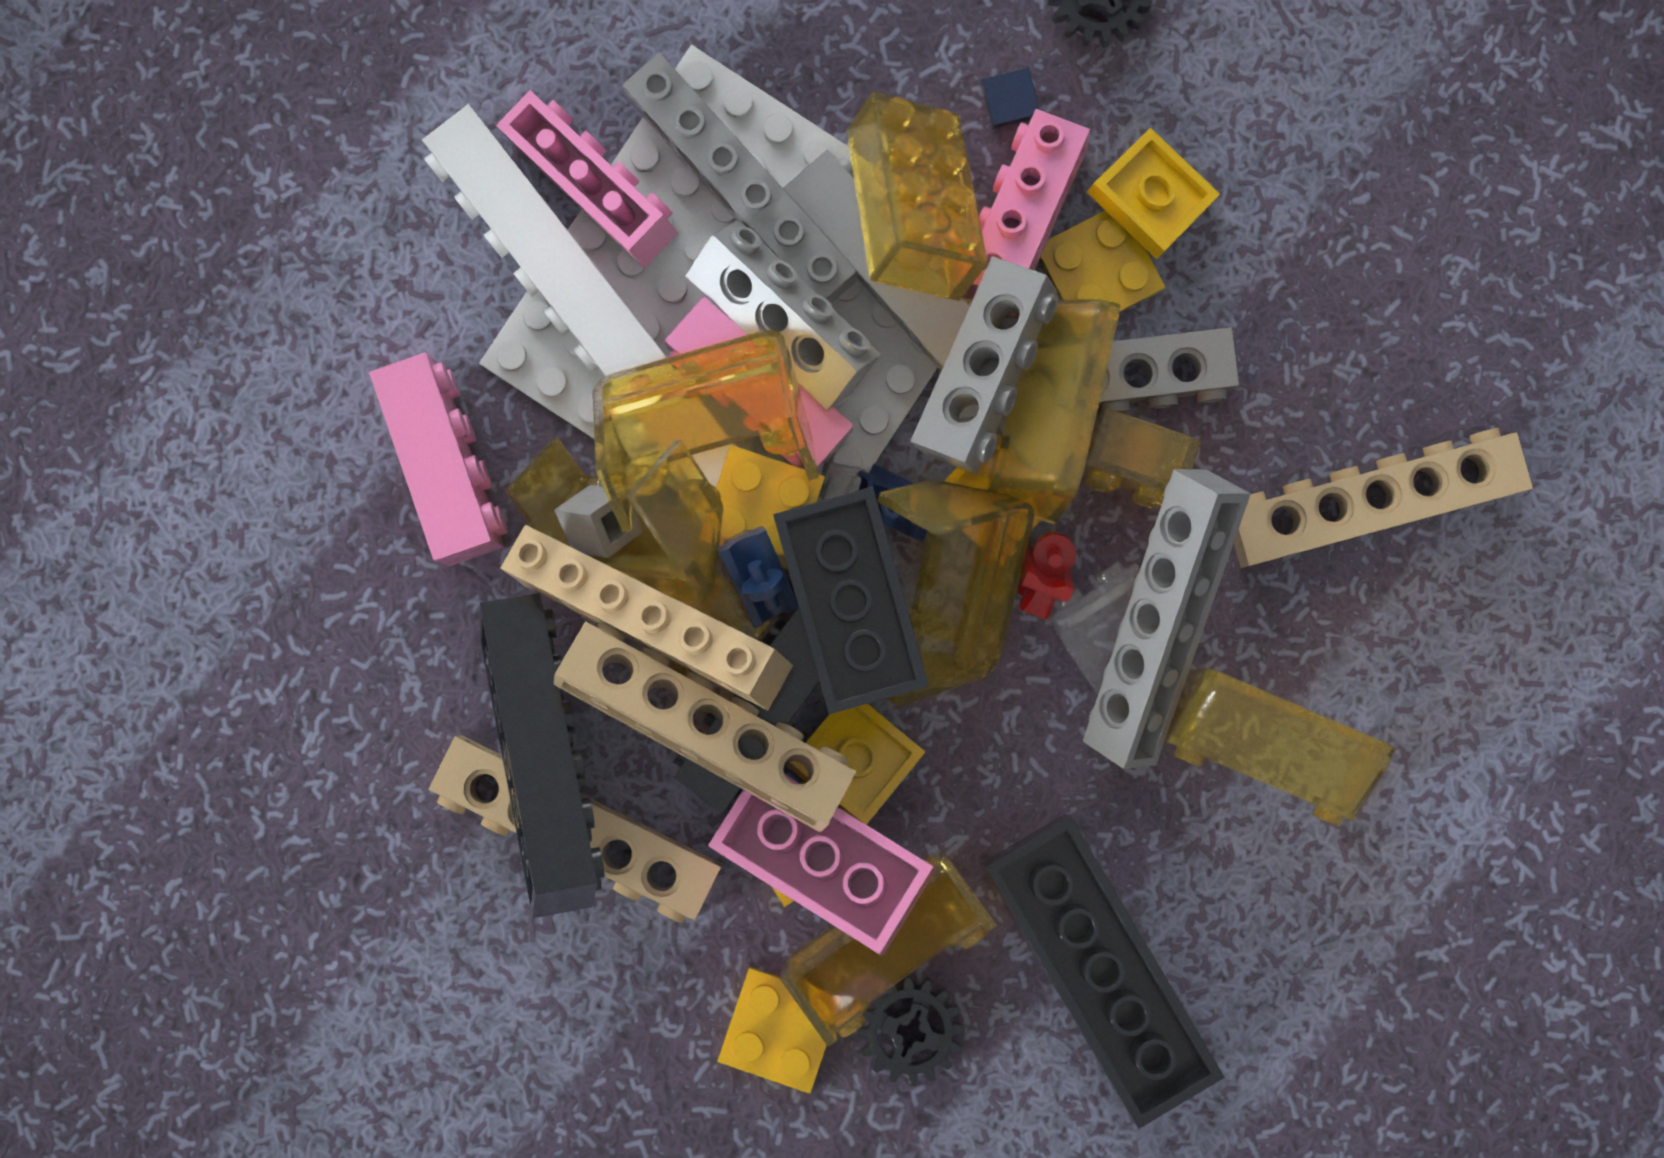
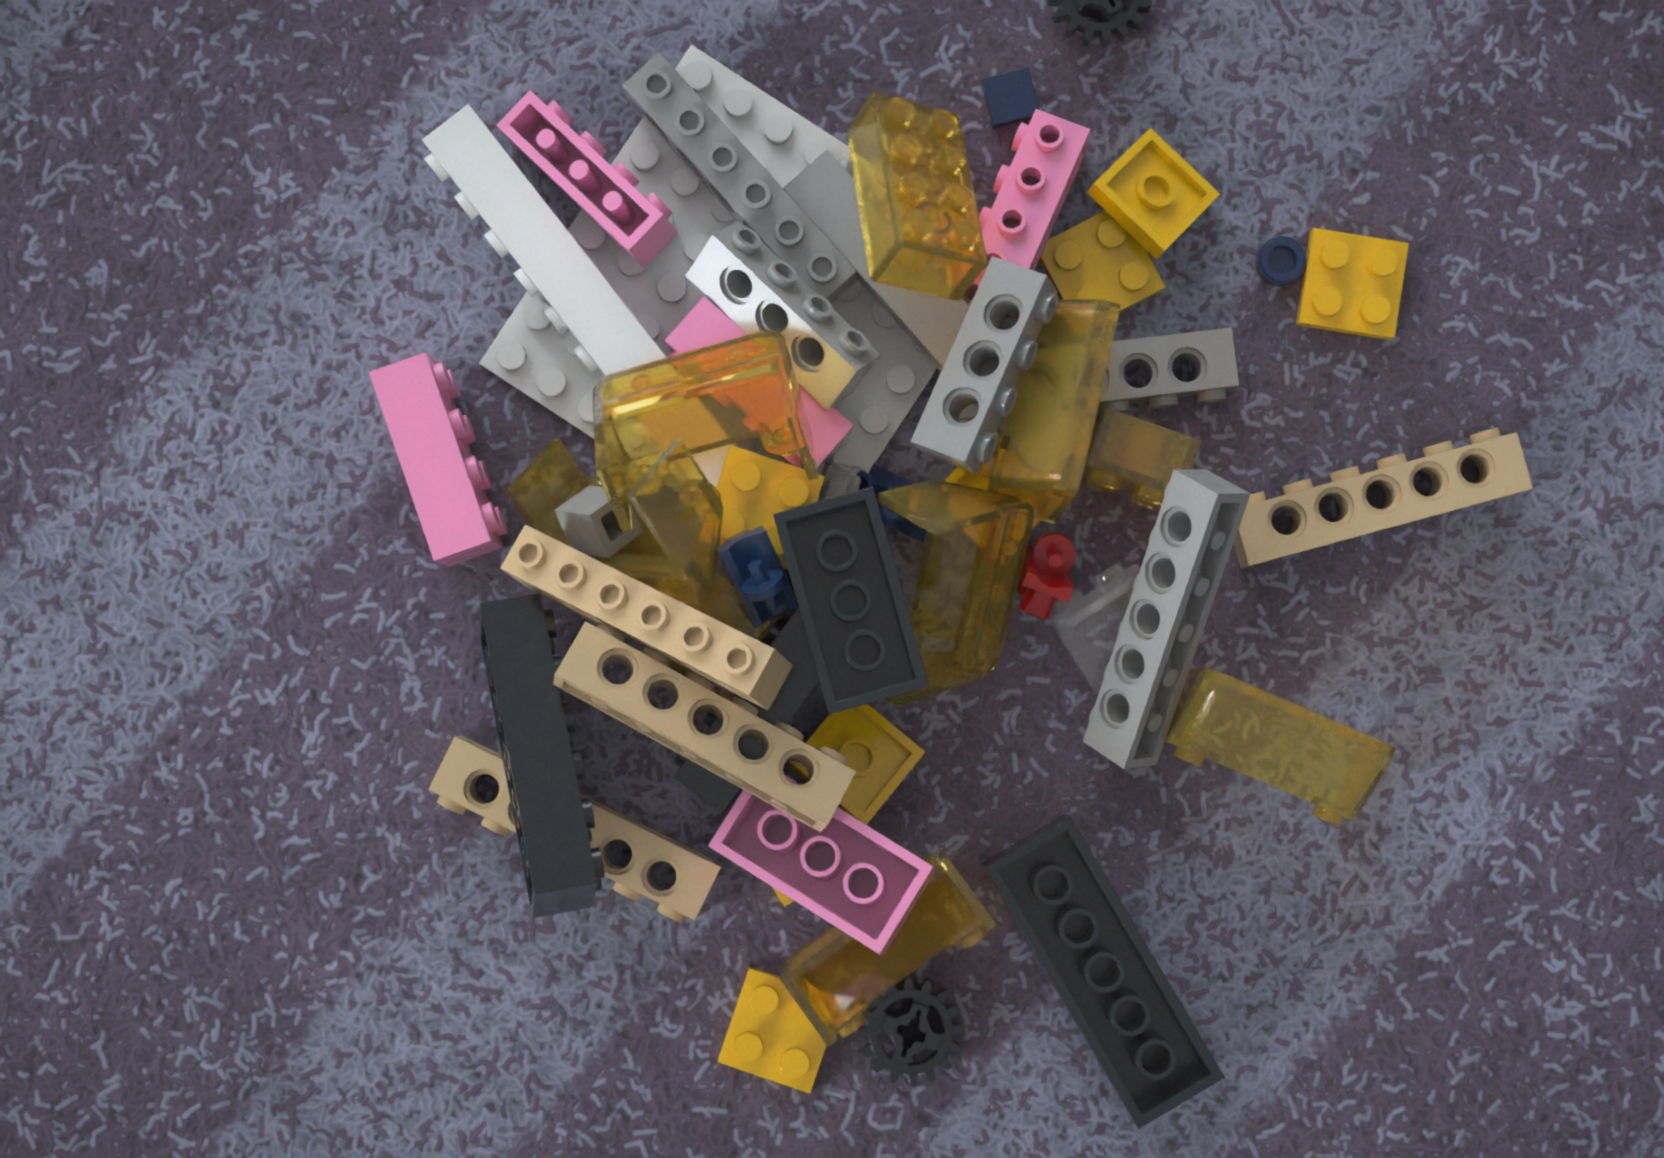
(1280, 261): none -> dark blue tile
(1352, 284): none -> yellow plate

